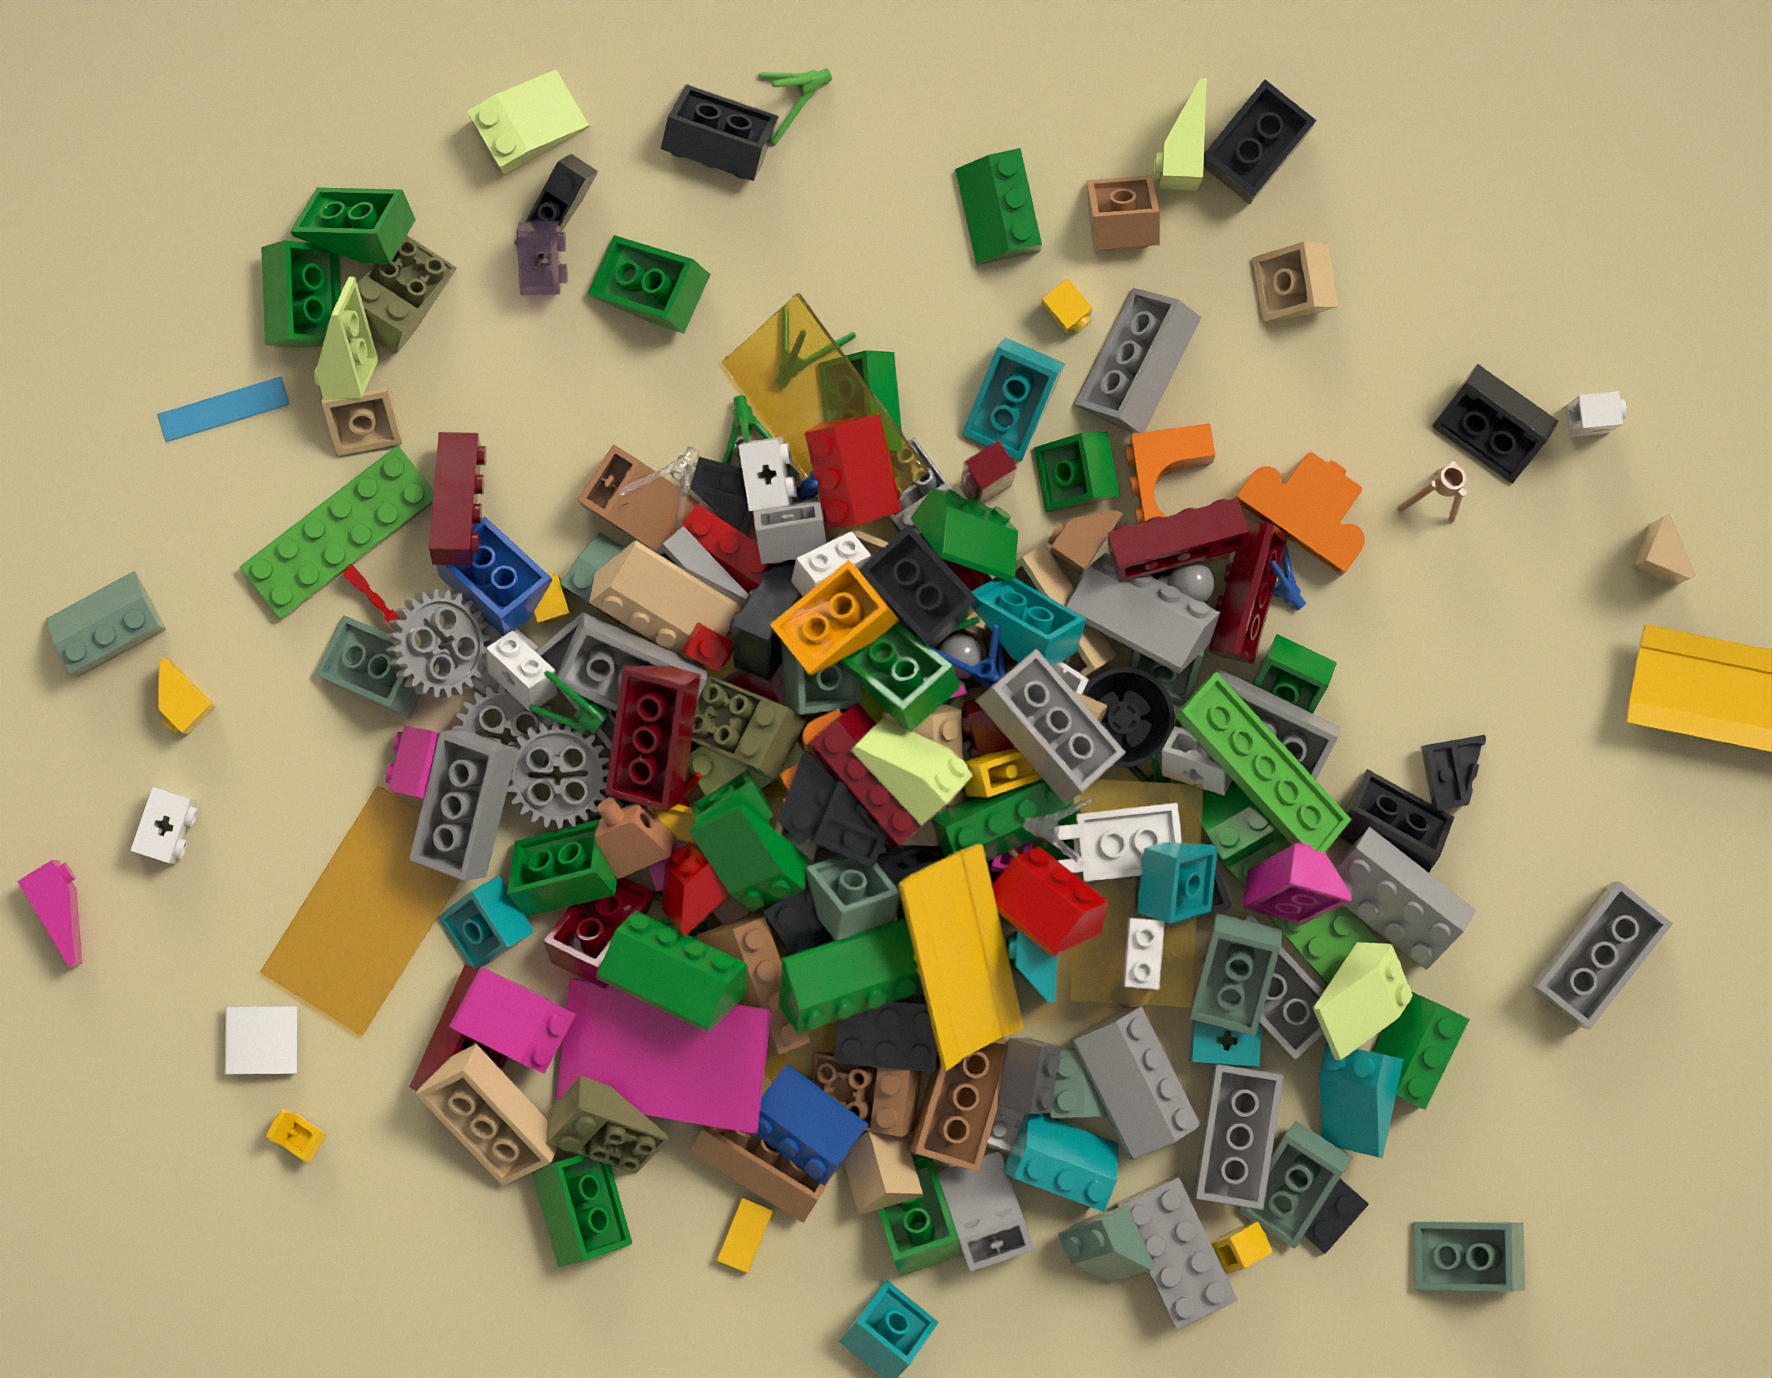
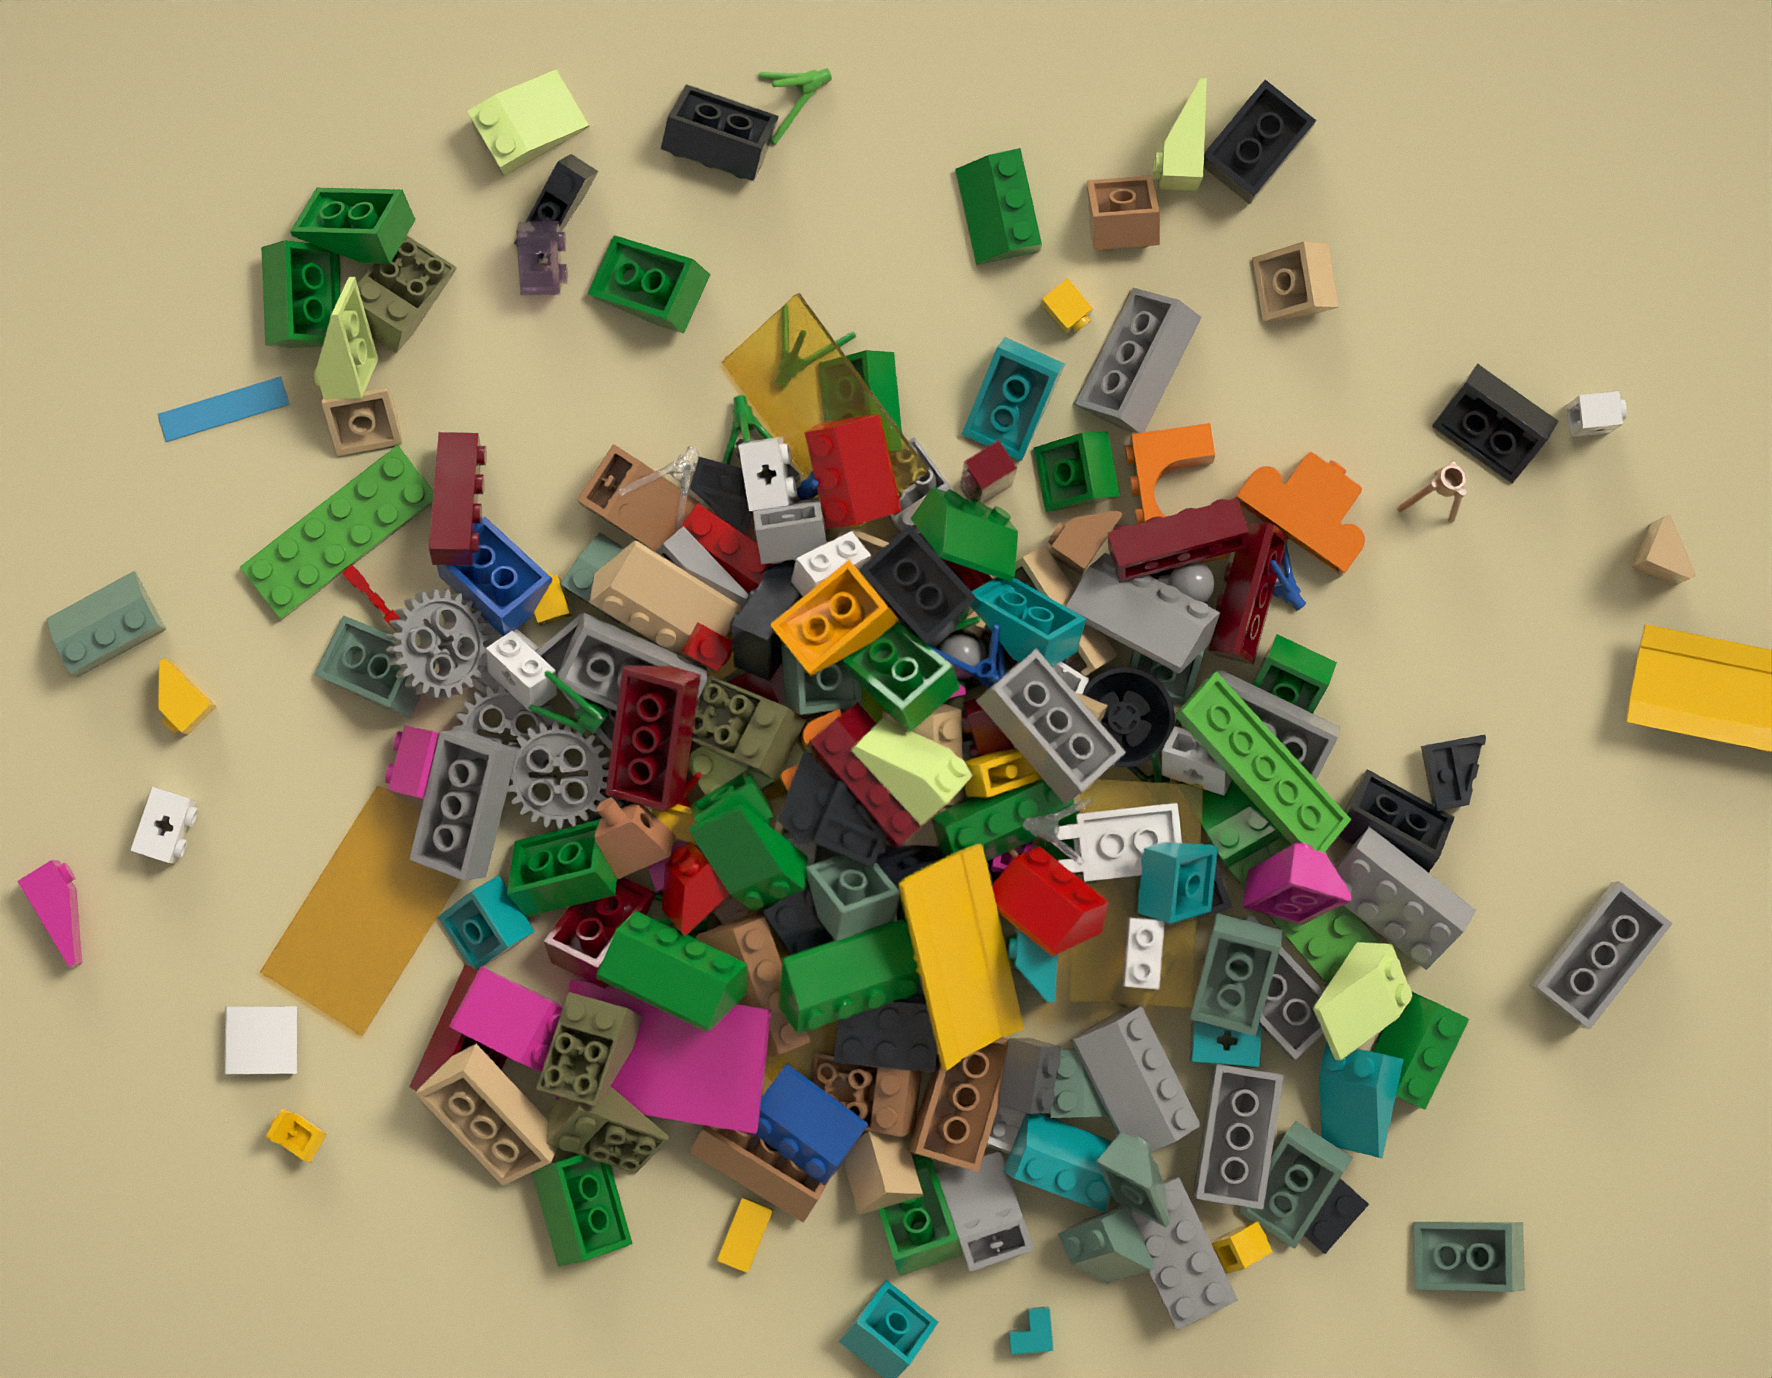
(588, 1049): none -> olive slope
(1036, 1338): none -> teal piece
(1135, 1178): none -> sand green slope

